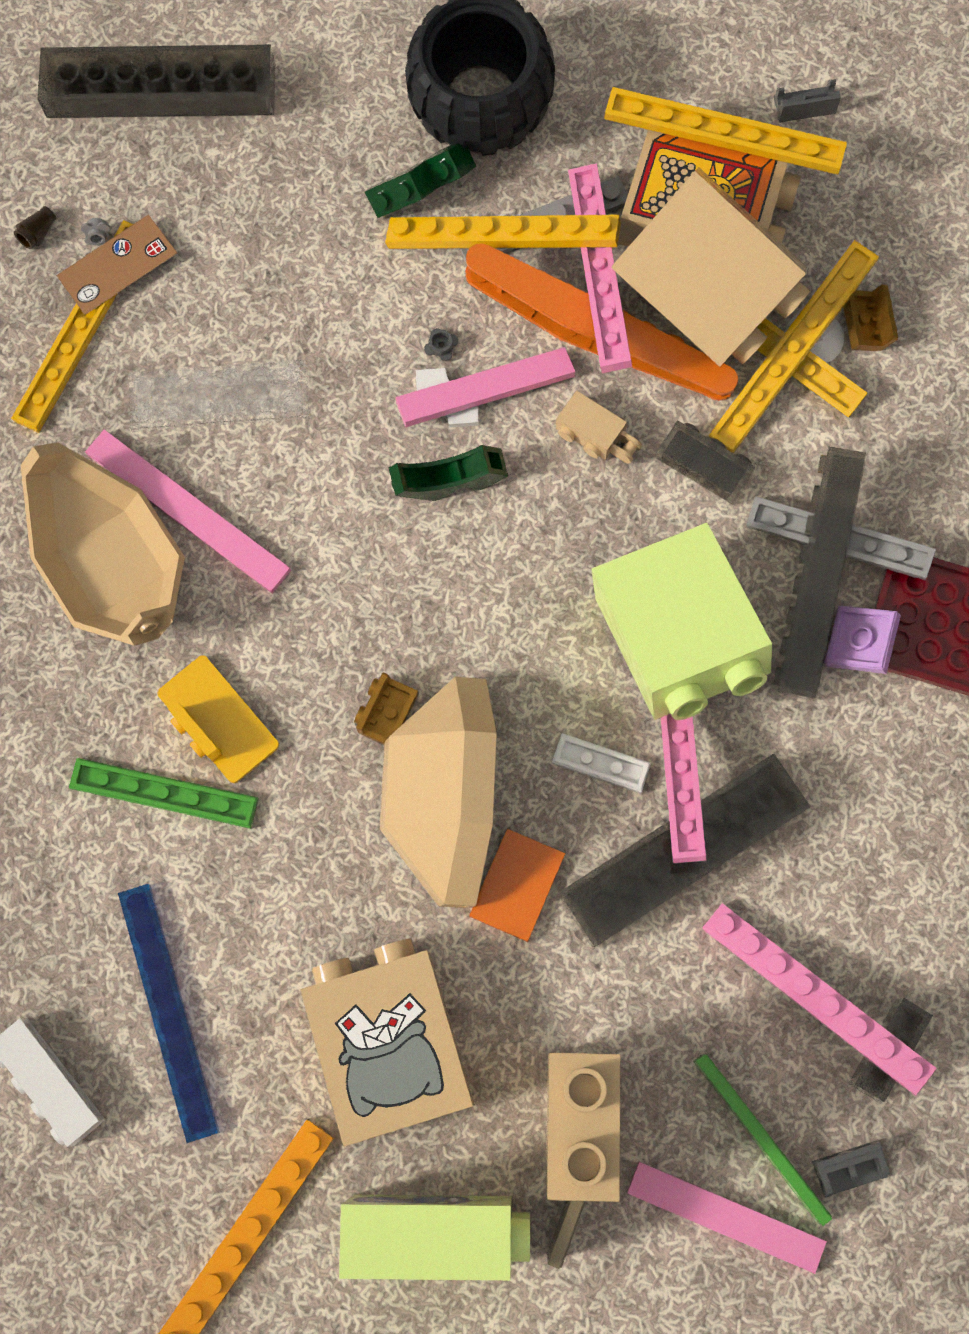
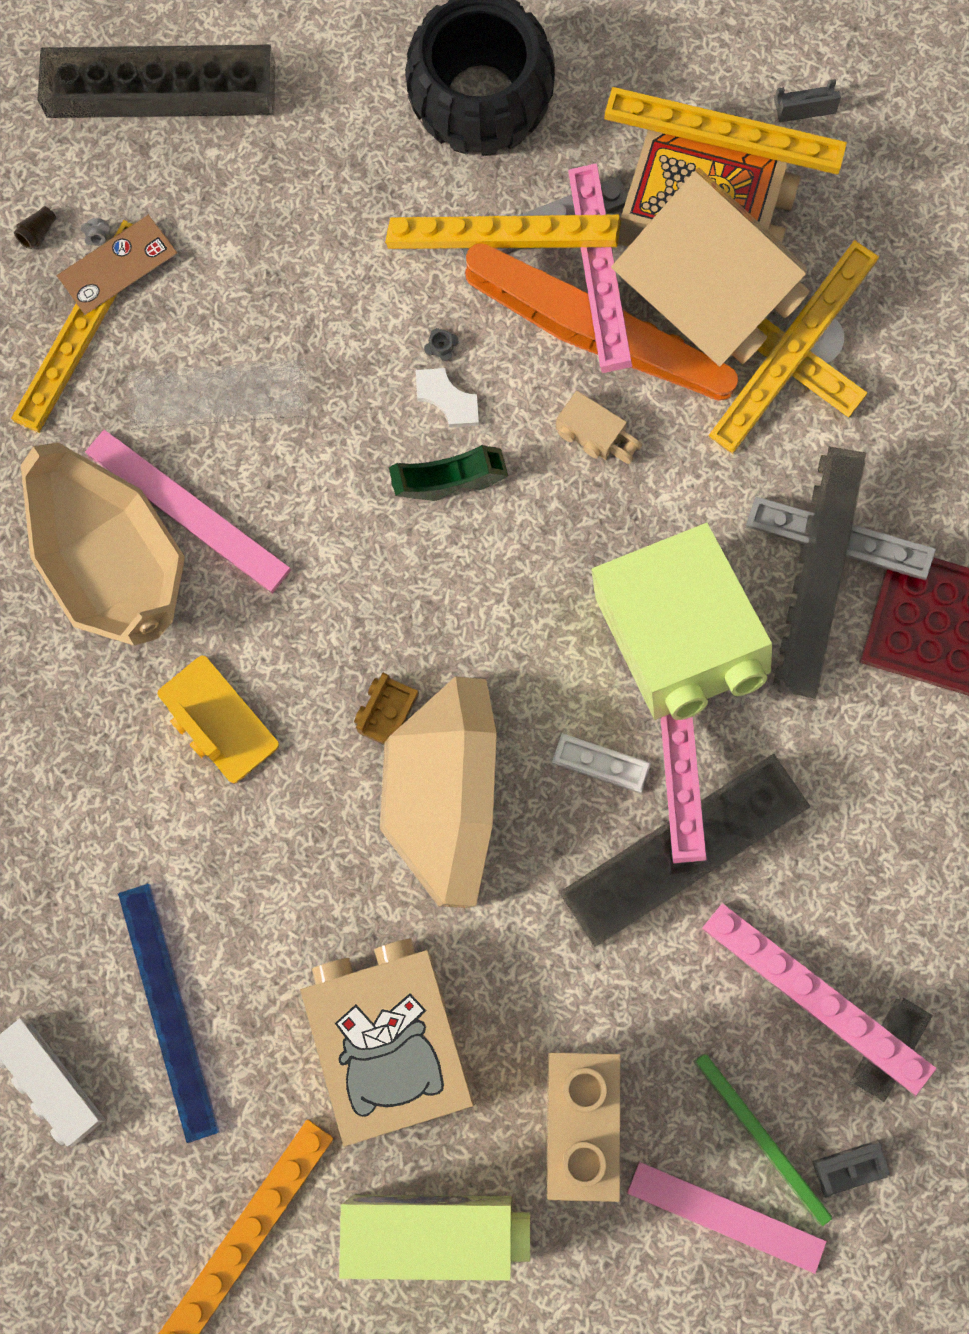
(163, 793): bright green tile -> none
(420, 180): dark green arch -> none
(485, 387): bright pink tile -> none
(517, 885): orange tile -> none
(564, 1233): dark tan tile -> none
(705, 461): clear smoke brick -> none
(862, 639): lavender tile -> none
(870, 319): pearl gold bracket -> none

